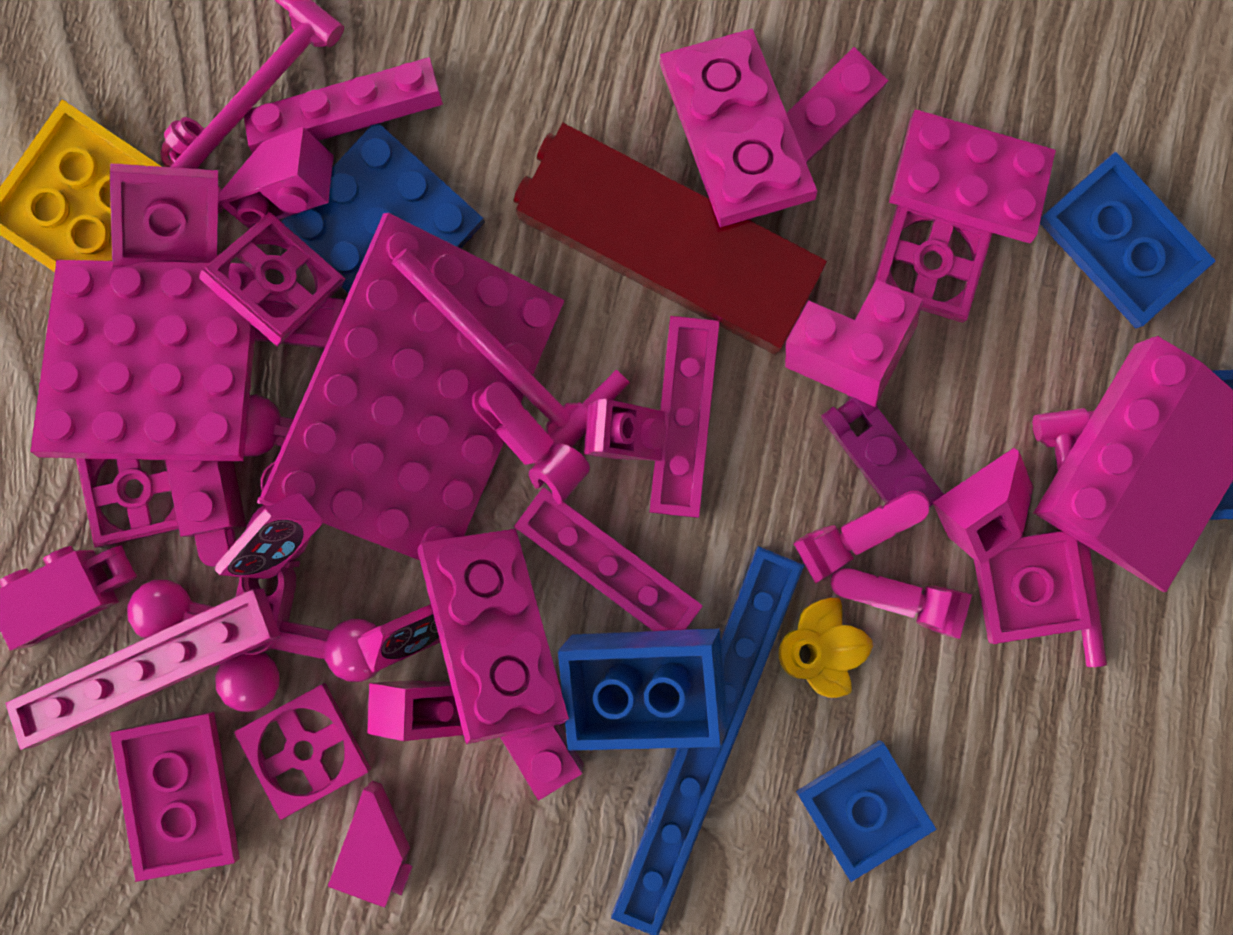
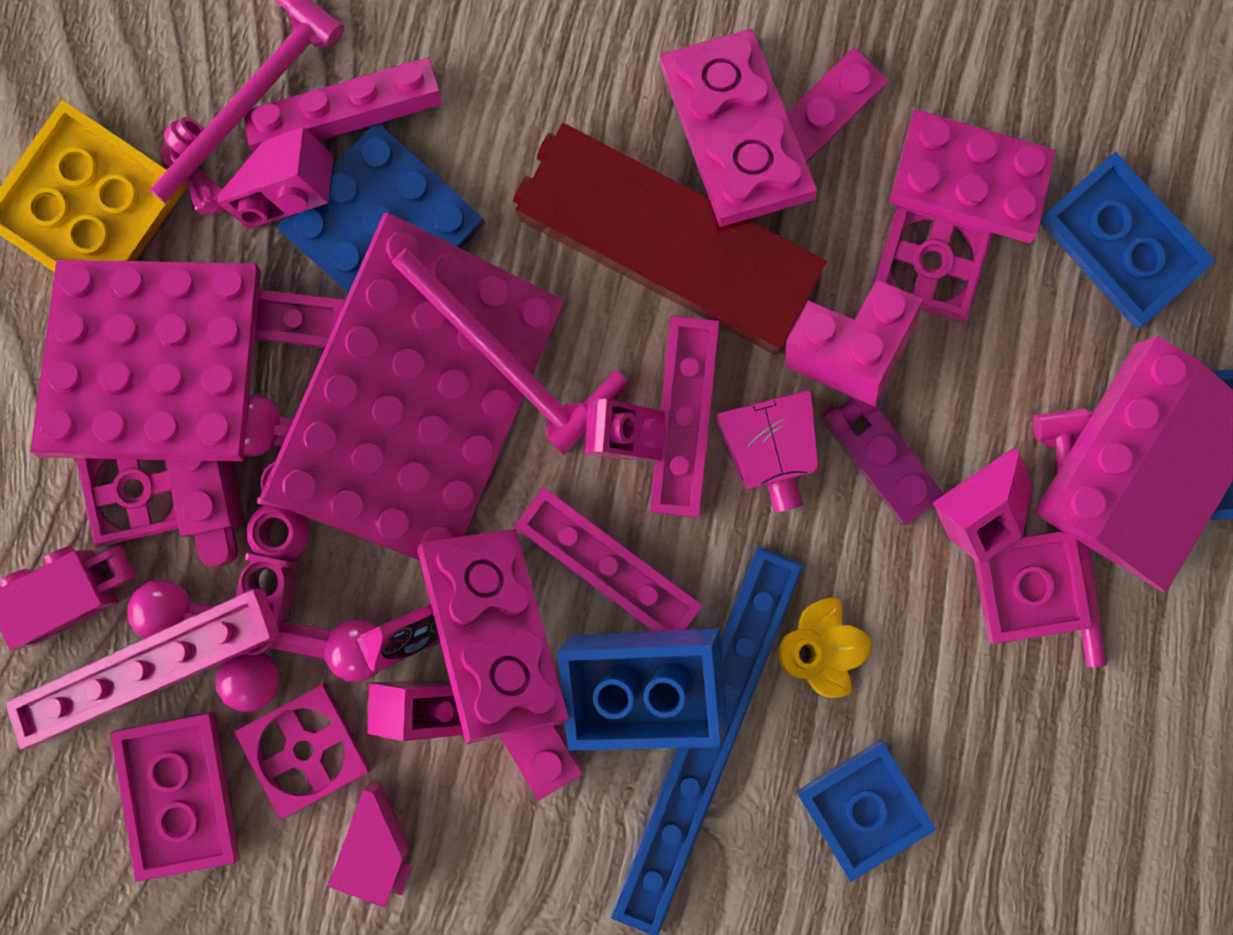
(163, 214): dark pink plate -> none
(247, 301): dark pink piece -> none
(271, 539): slope -> none
(555, 464): dark pink piece -> none
(772, 445): none -> dark pink torso
(828, 550): dark pink piece -> none
(937, 609): dark pink piece -> none

